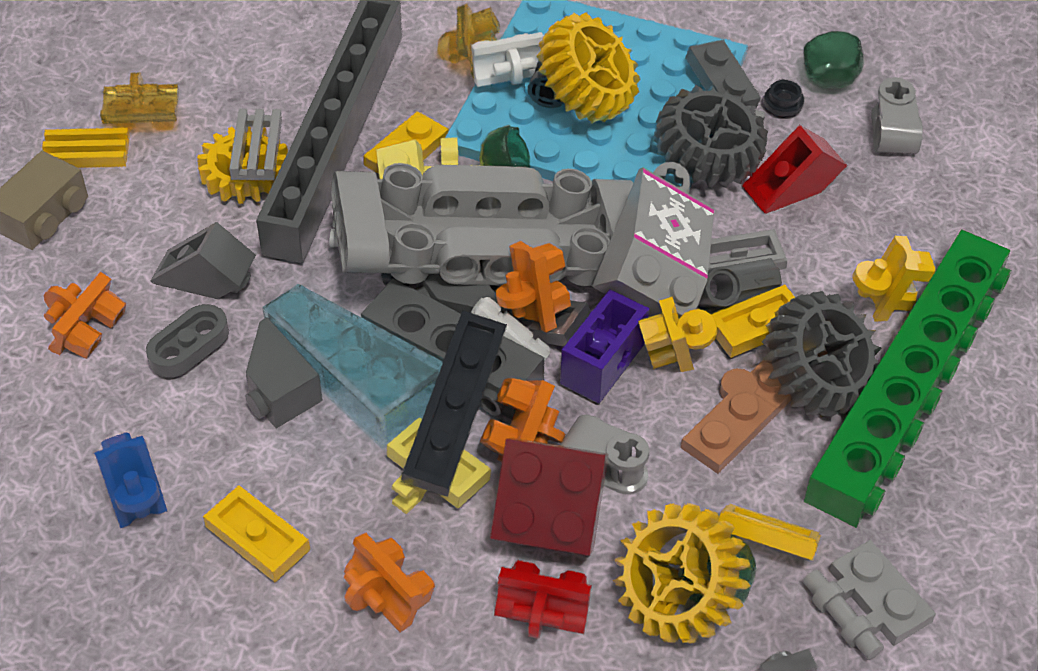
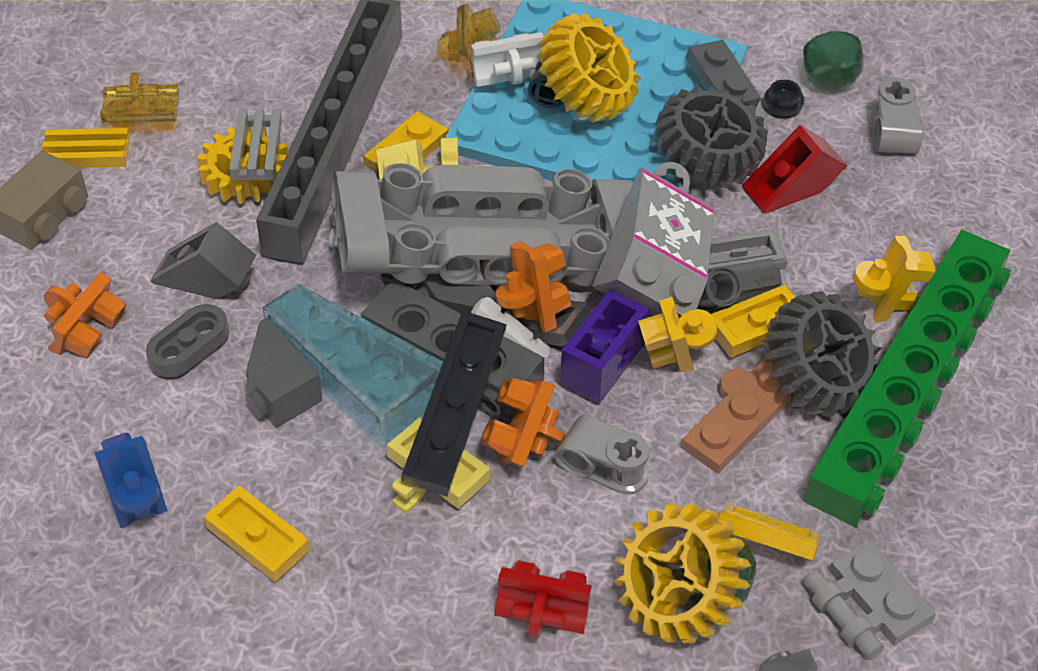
(380, 583): orange hips -> none
(504, 148): clear green hair -> none
(549, 496): dark red brick -> none

